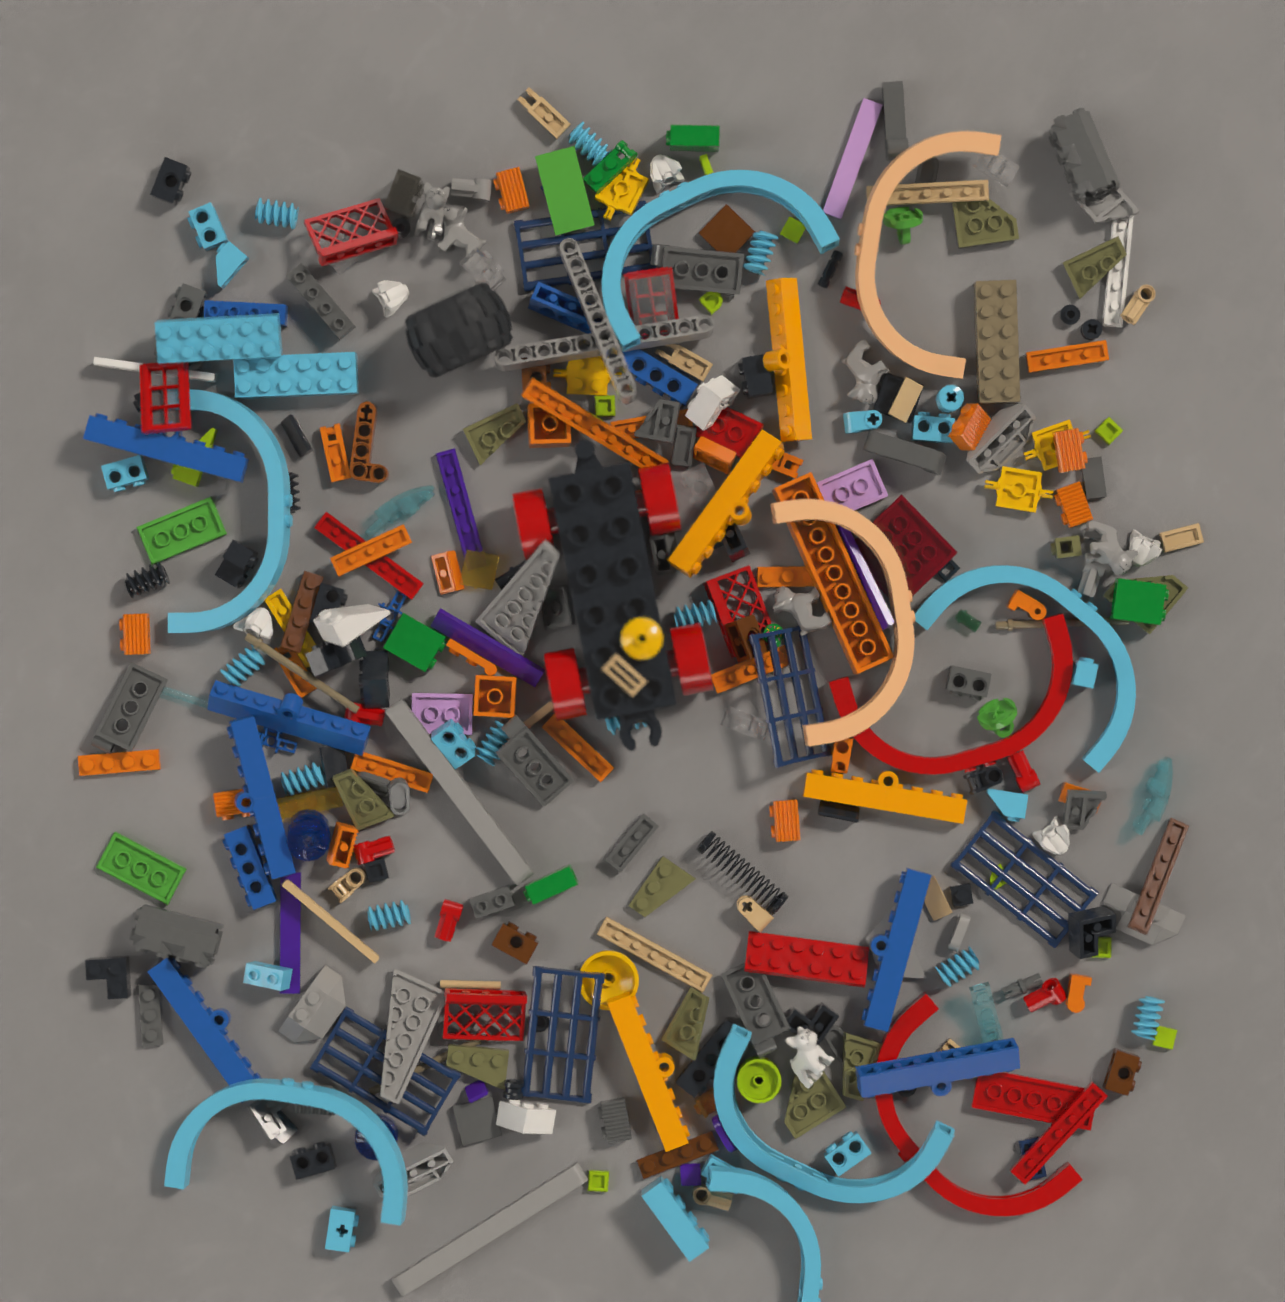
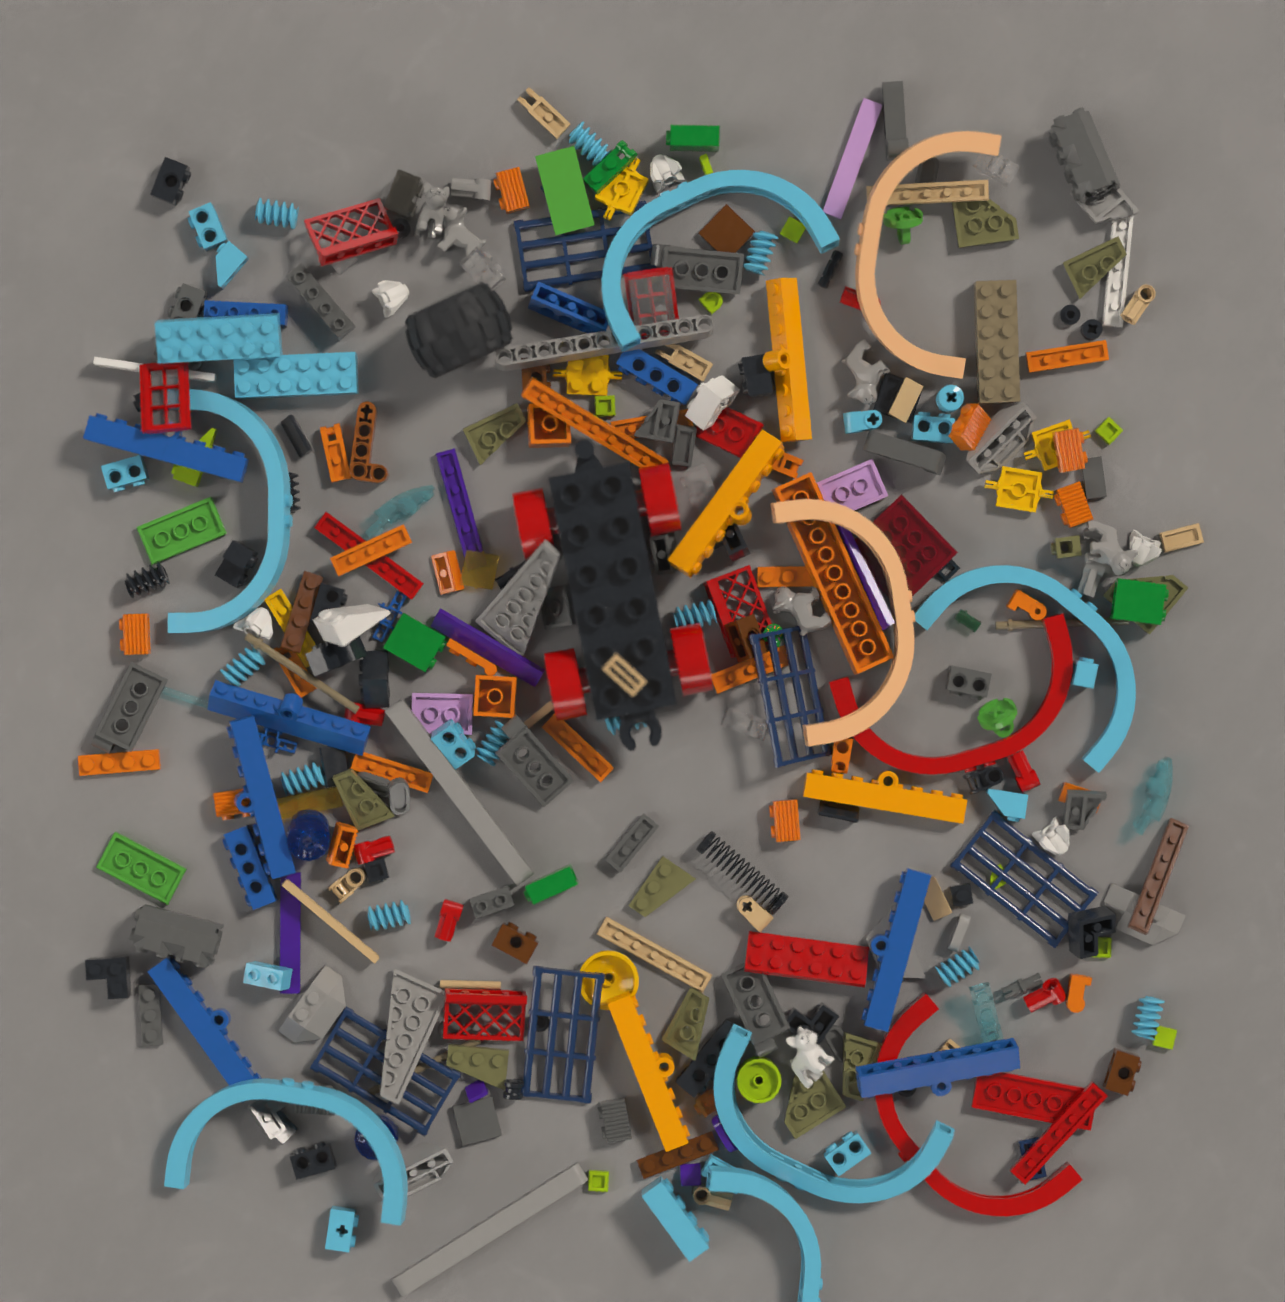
(526, 1117): white brick -> none
(598, 329): light grey beam -> none
(653, 638): yellow dish -> none
(714, 455): orange slope -> none

